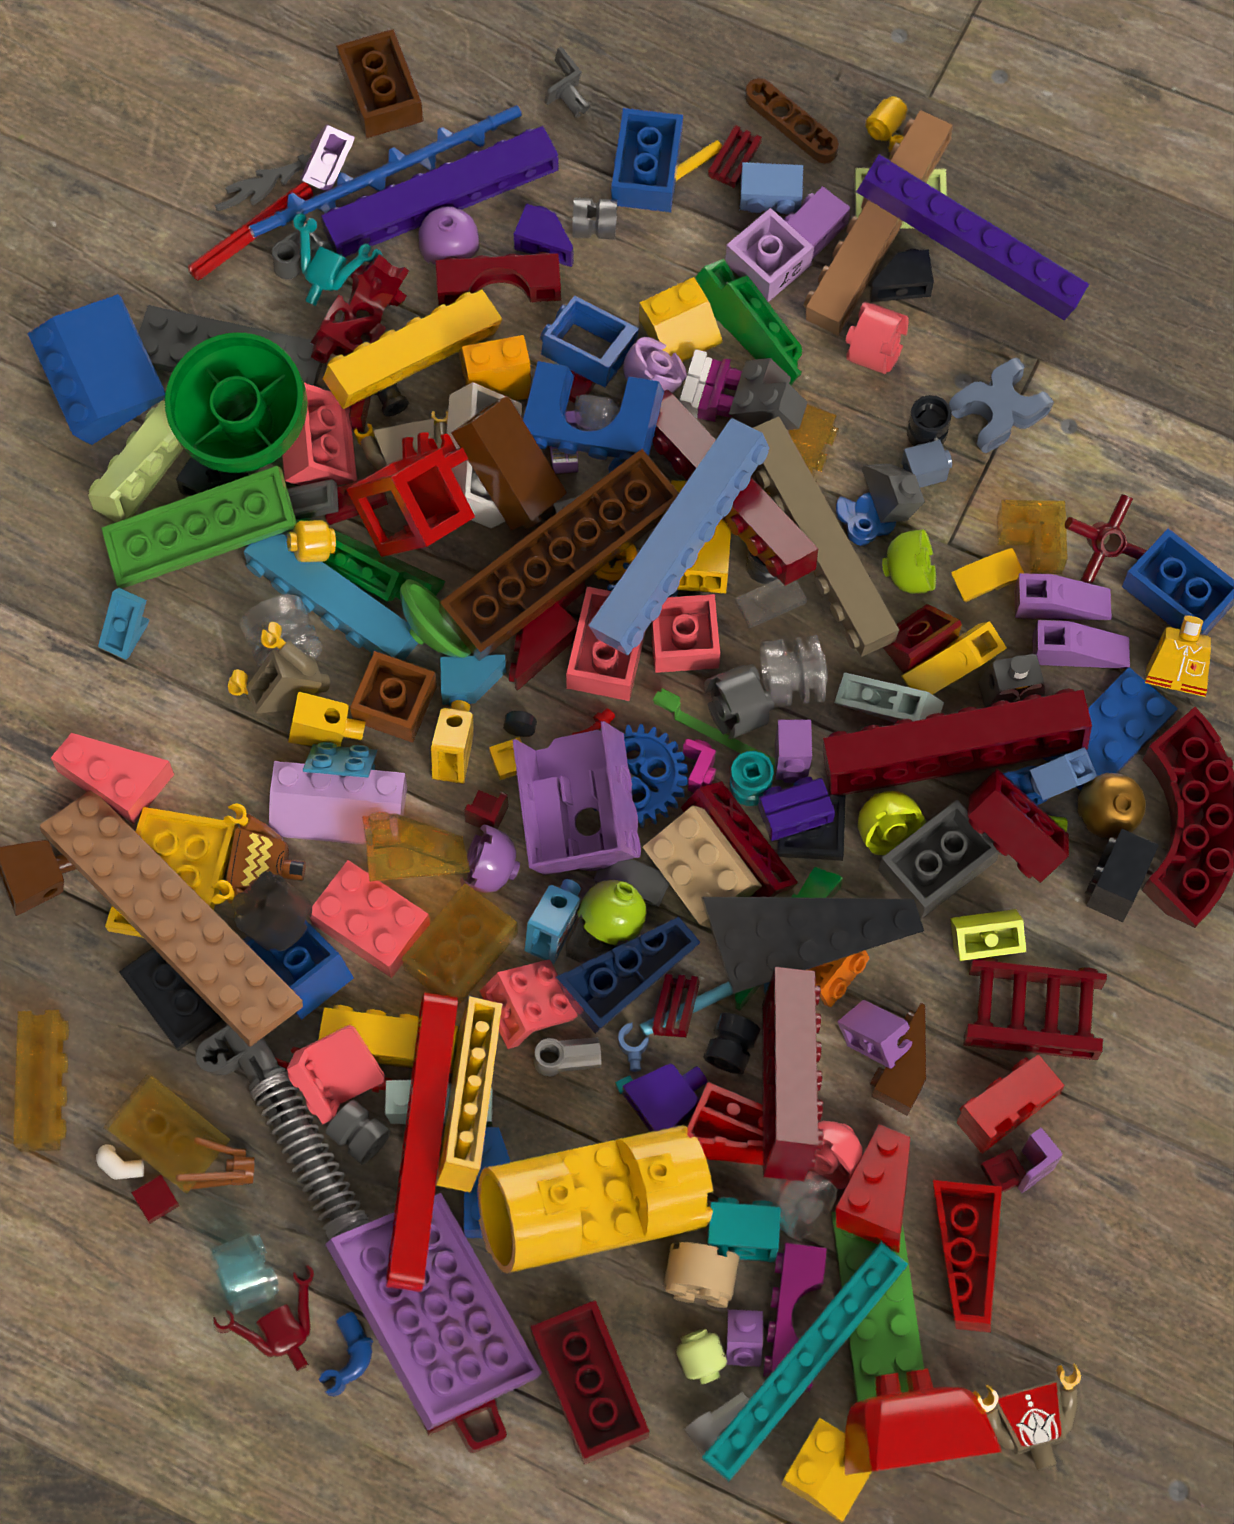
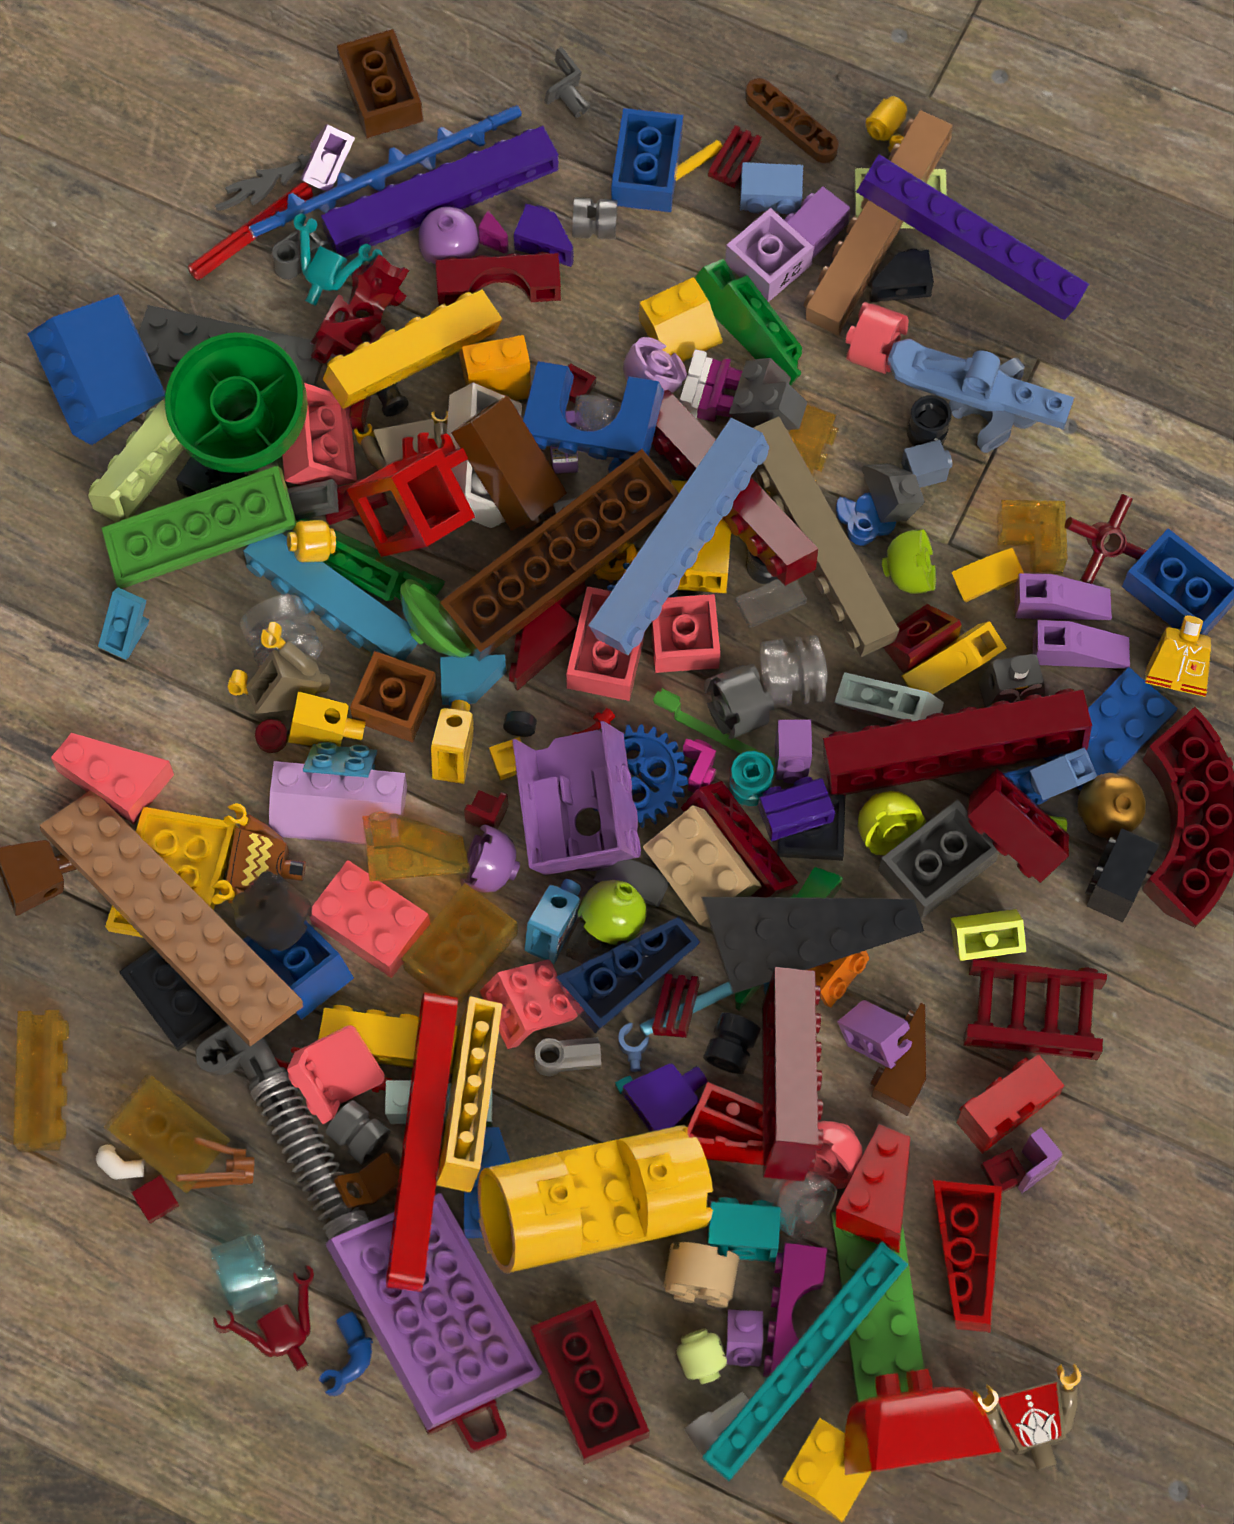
(271, 735): none -> dark red tile
(372, 1182): none -> reddish brown bracket
(492, 234): none -> magenta slope
(597, 322): blue window -> none
(976, 383): none -> medium blue piece

